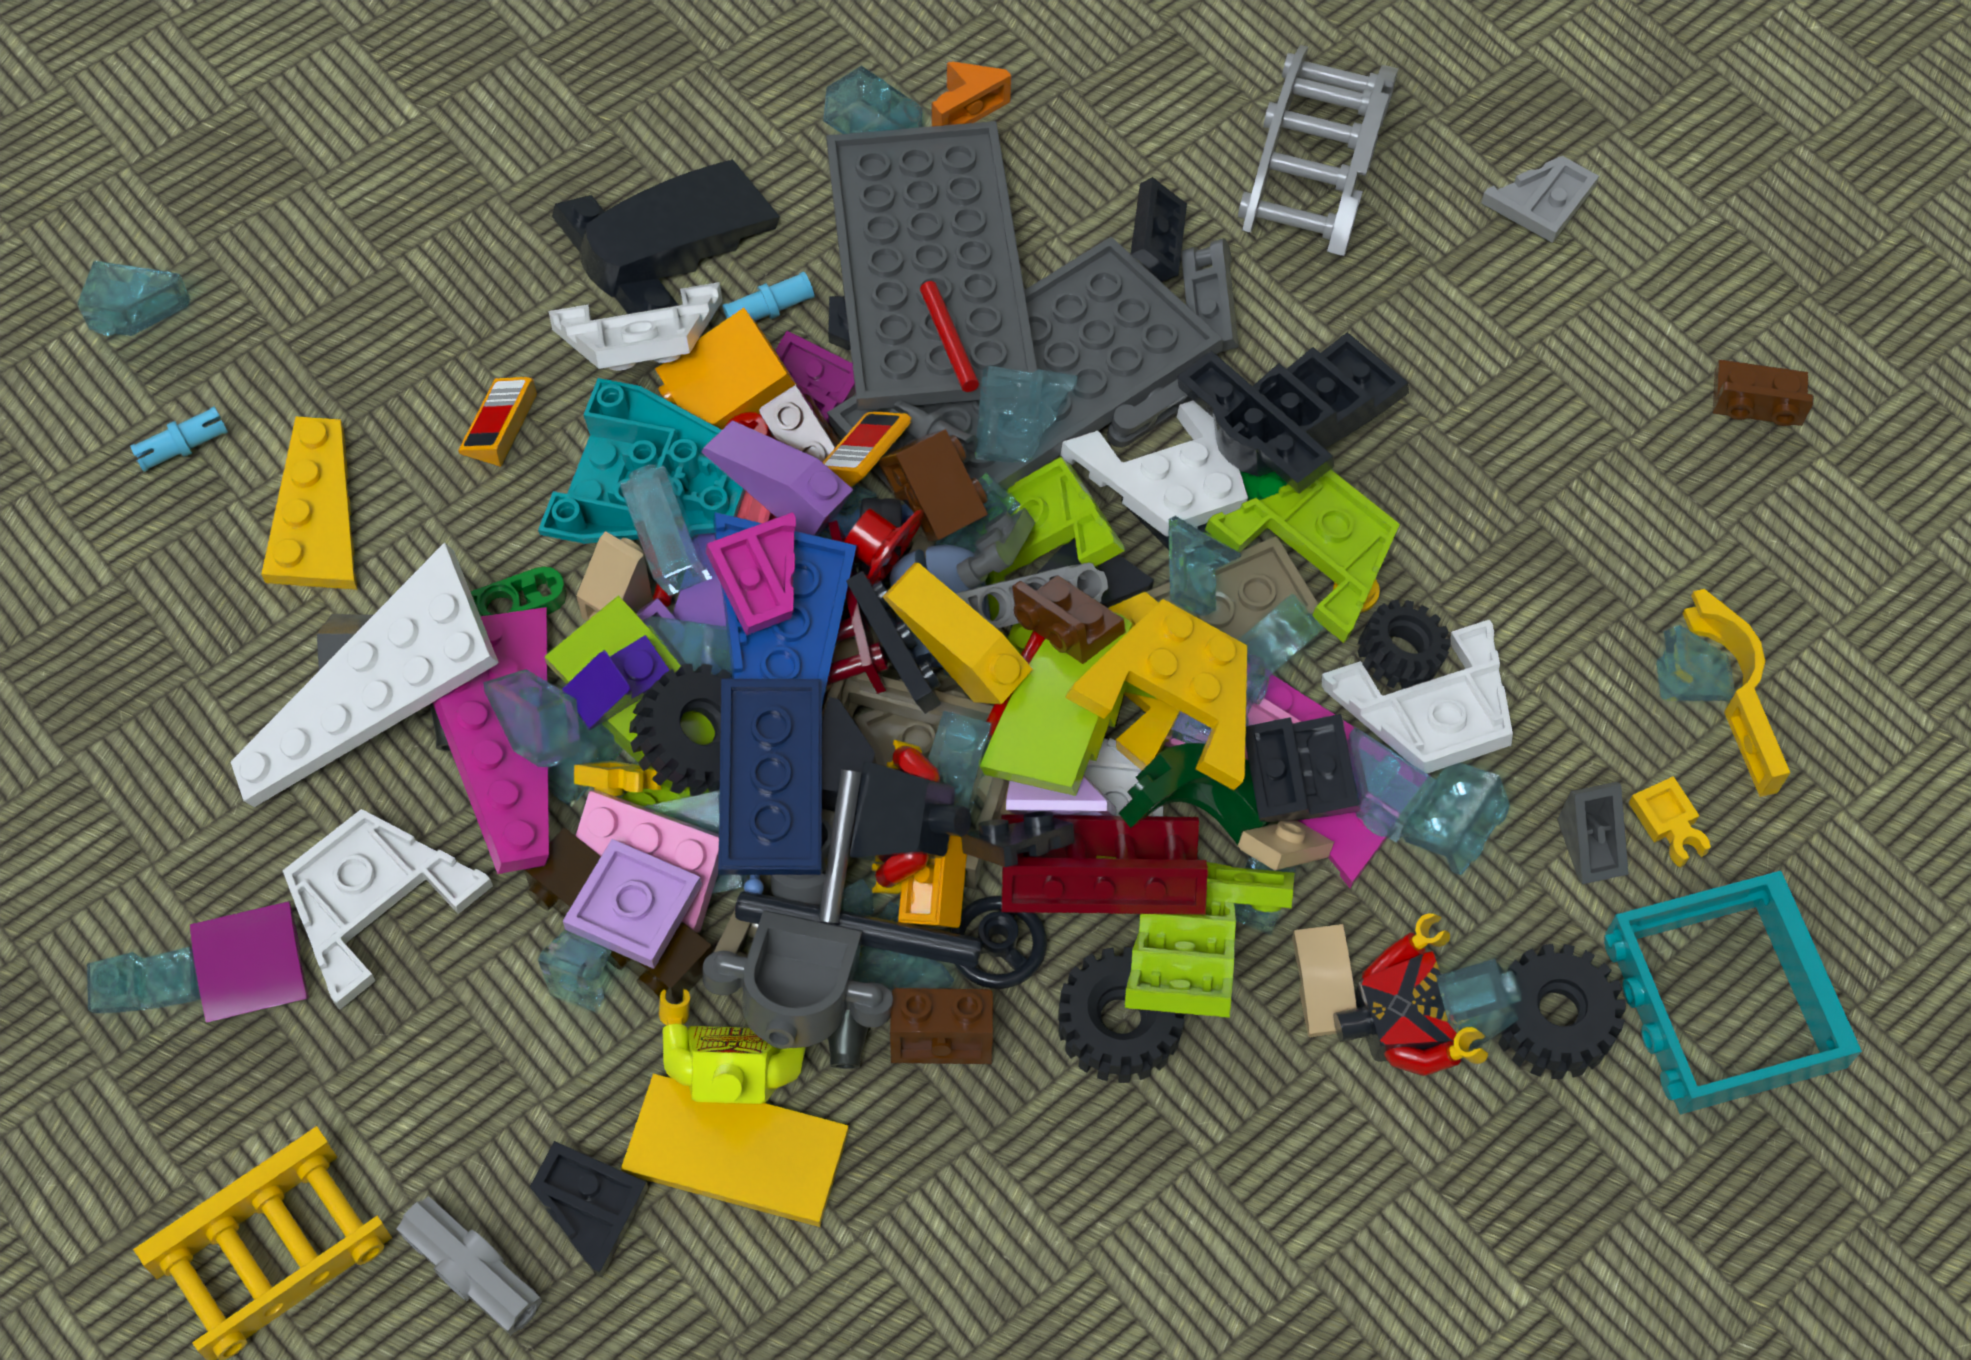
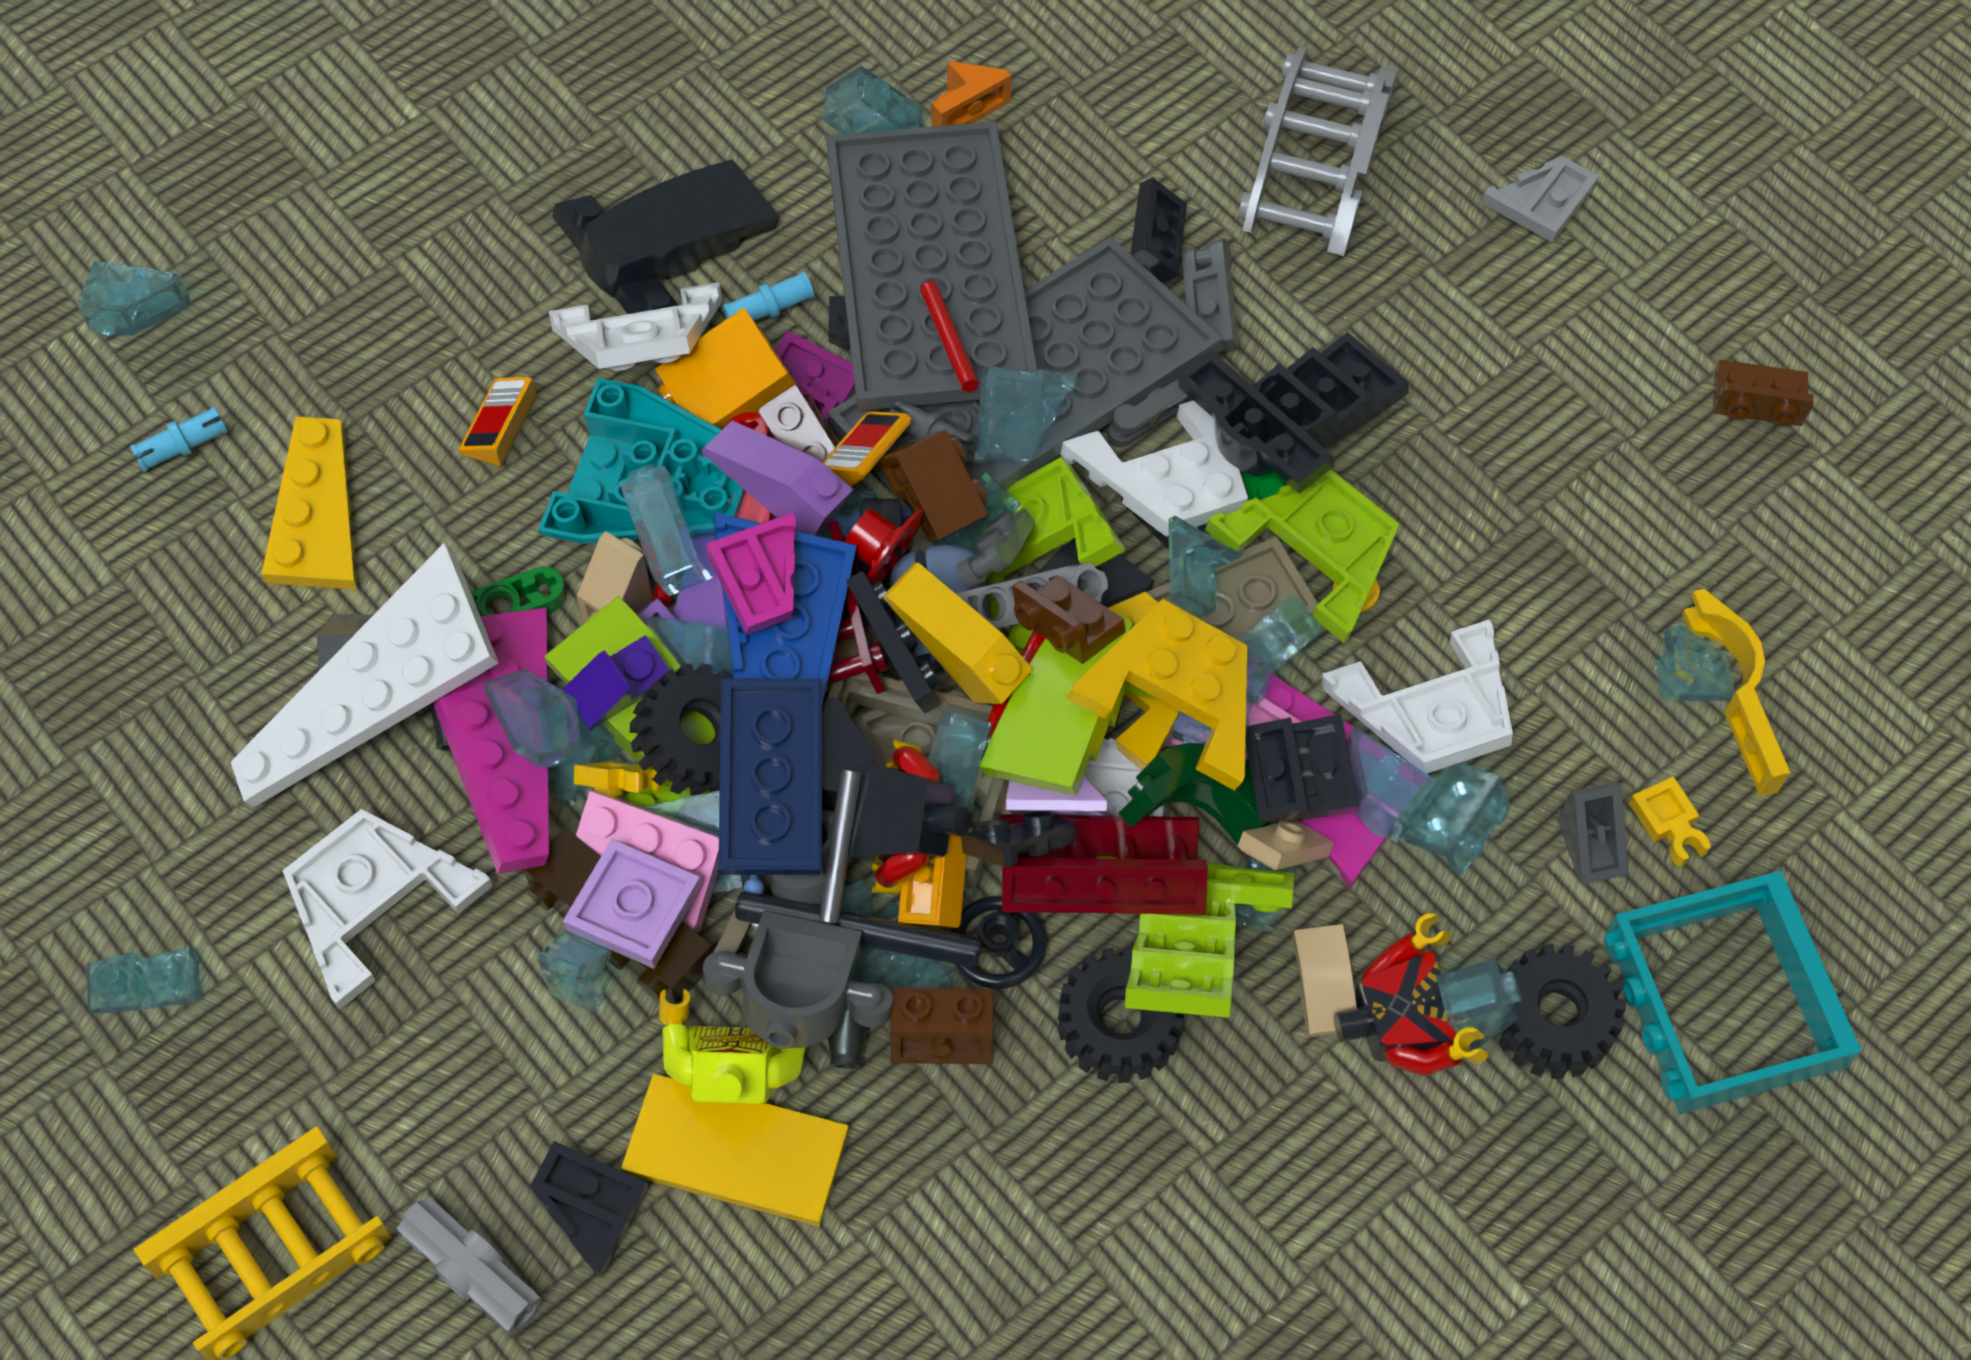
(248, 961): magenta slope -> none
(1417, 630): black tyre -> none

